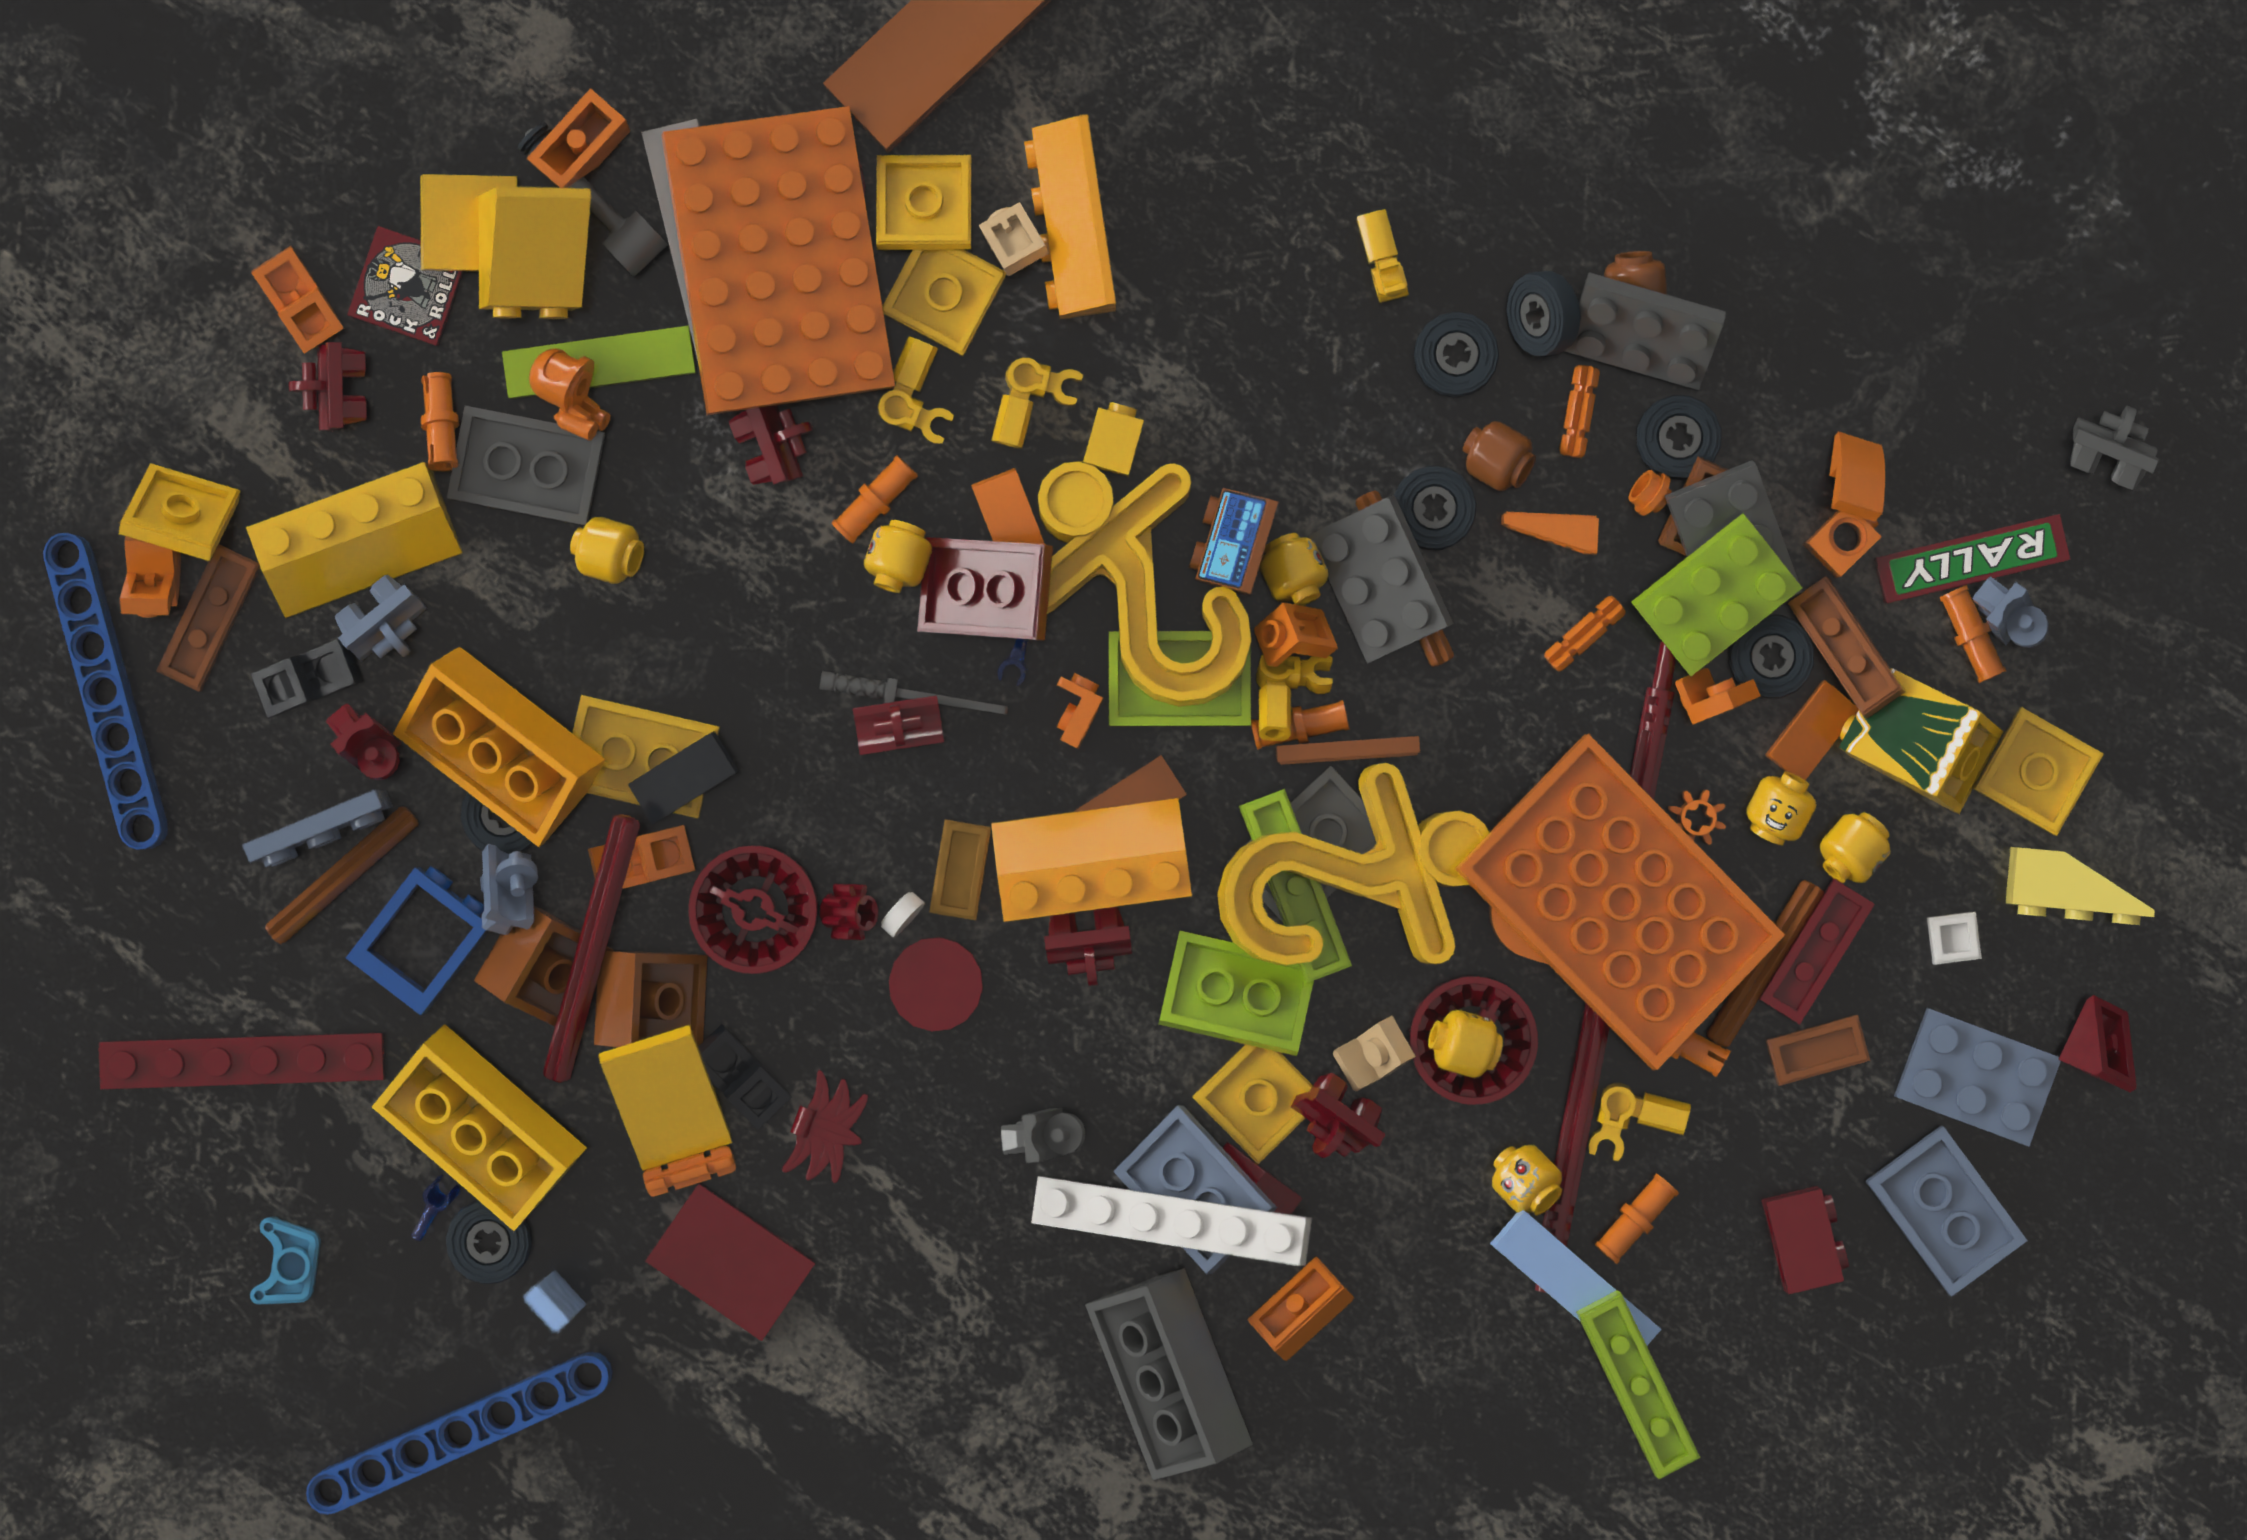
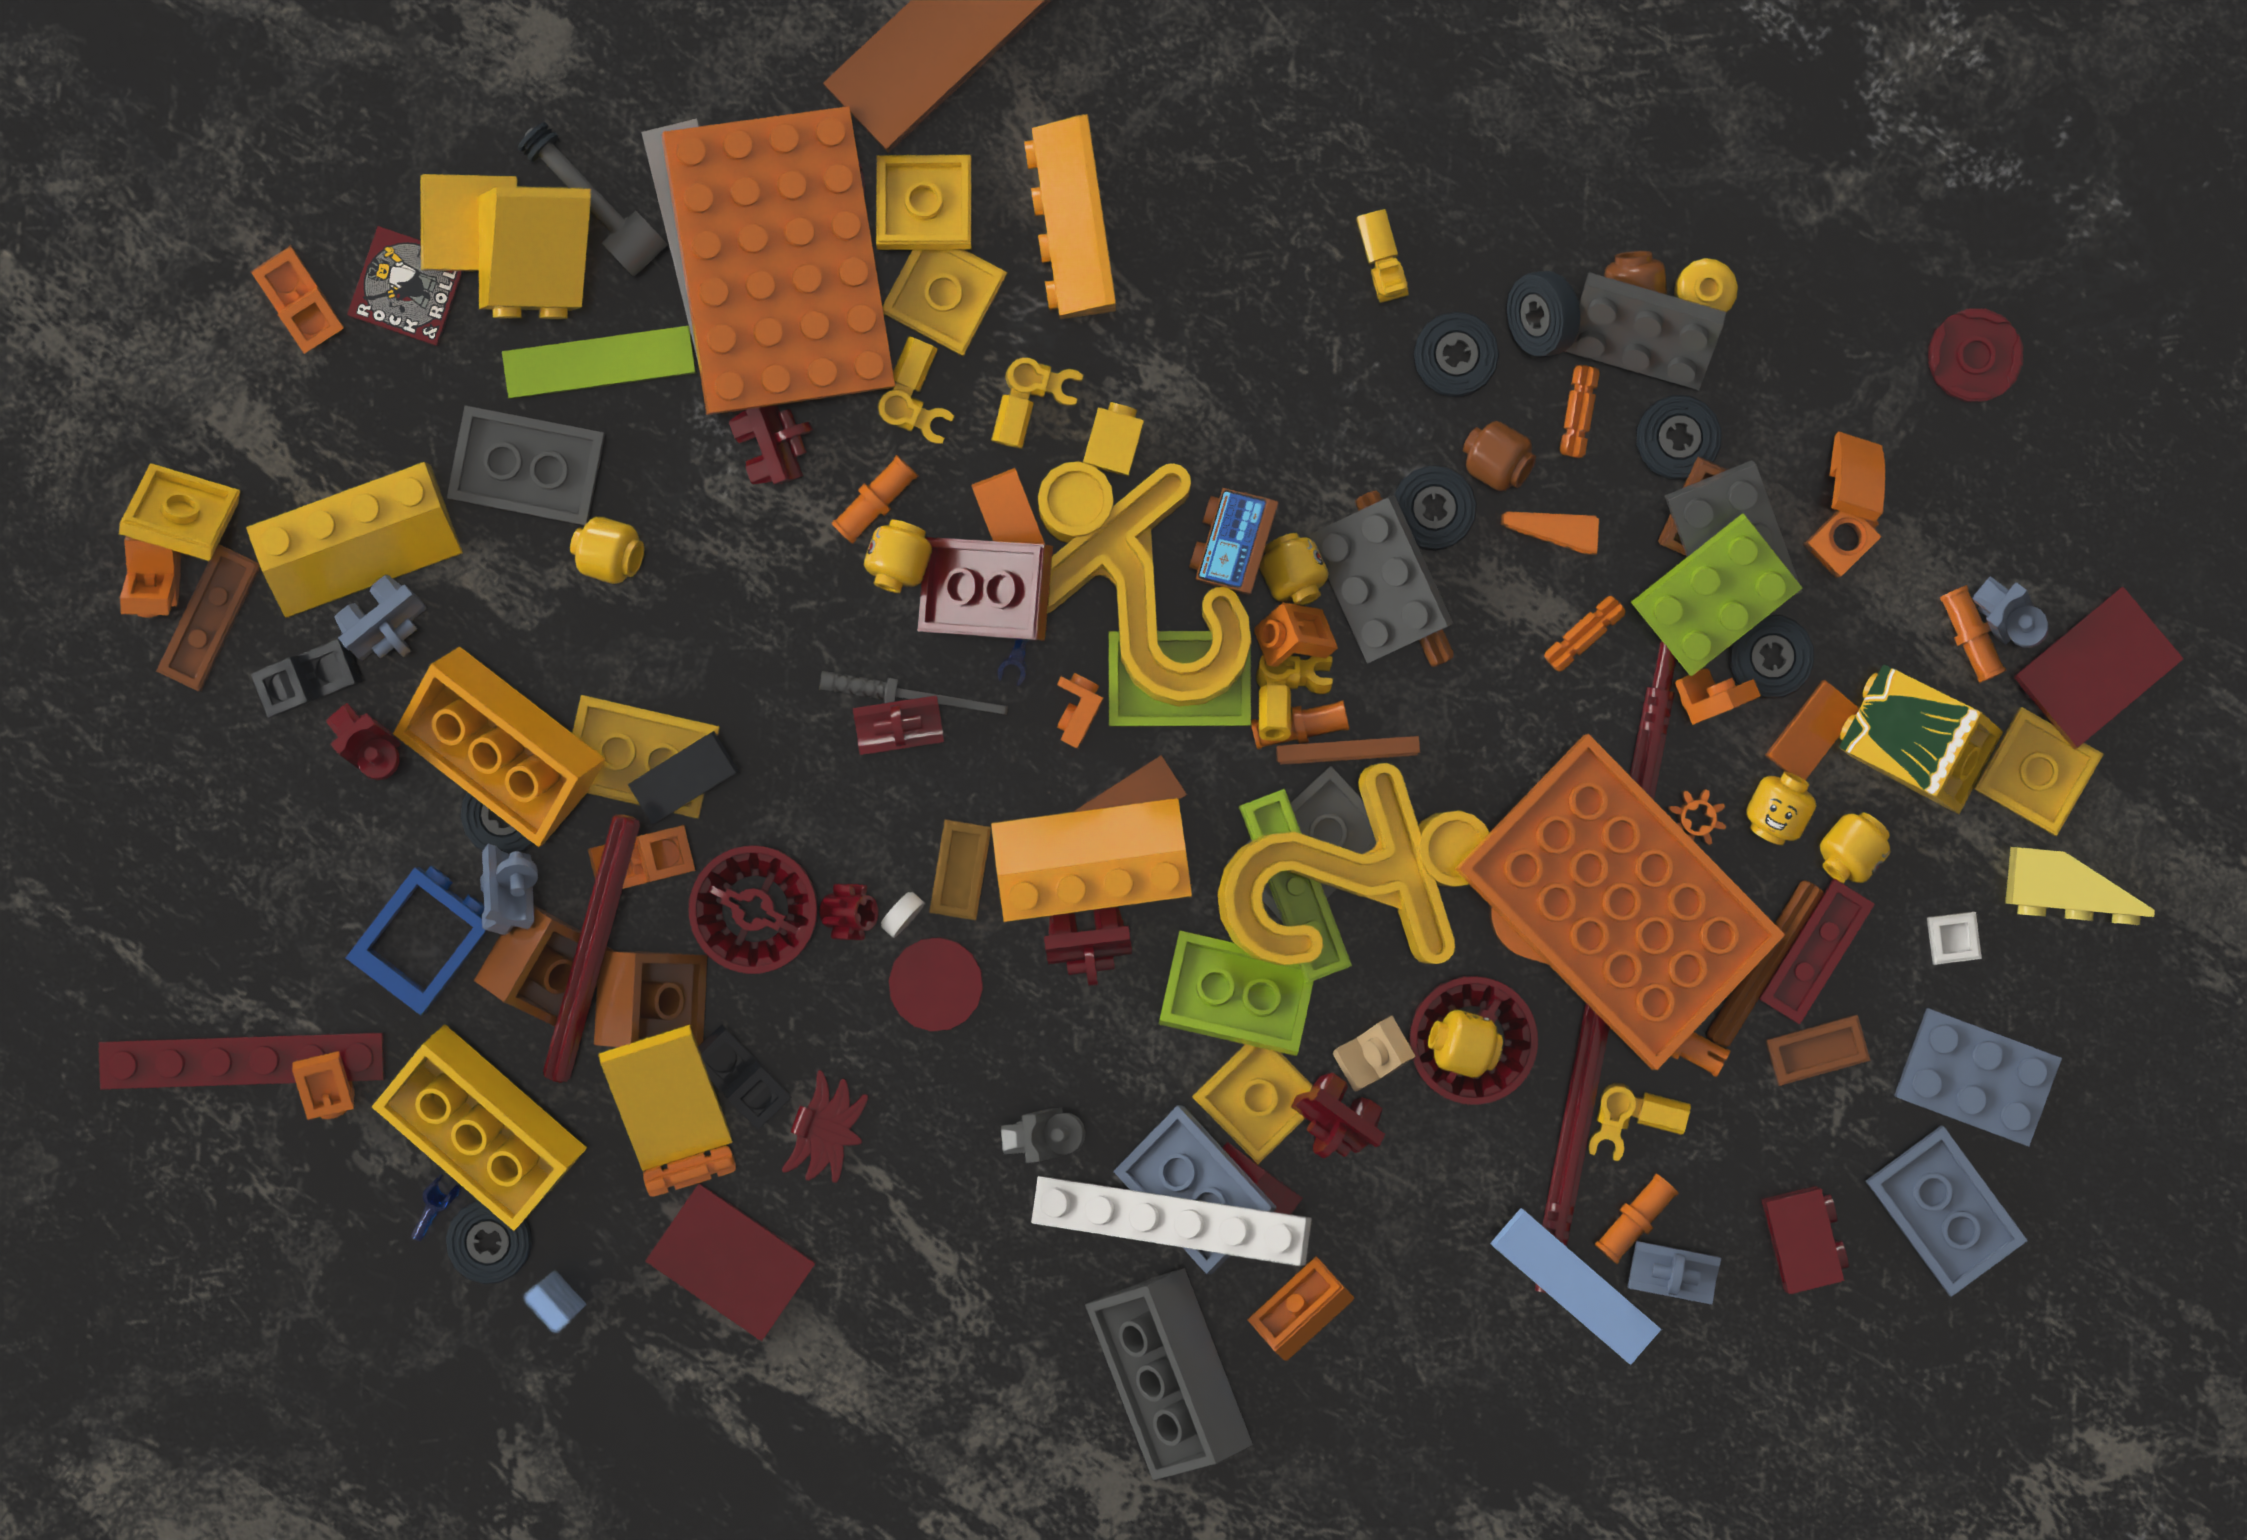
(89, 674): blue beam -> none
(293, 1263): dark azure piece -> none
(319, 829): sand blue plate -> none
(324, 1086): none -> orange bracket
(333, 365): dark red hips -> none
(341, 875): dark orange axle -> none
(439, 421): orange pin -> none
(439, 1444): blue beam -> none
(566, 384): orange piece -> none
(580, 141): orange slope -> none
(1013, 238): tan bracket -> none
(1527, 1179): yellow head -> none
(1638, 1384): lime tile -> none
(1650, 492): orange plate -> none
(1674, 1272): none -> sand blue hips
(1707, 284): none -> yellow head
(1846, 647): dark orange tile -> none
(1972, 558): tile -> none
(1975, 355): none -> dark red tile
(2098, 668): none -> dark red tile
(2102, 1044): dark red slope -> none
(2132, 455): dark grey hips -> none

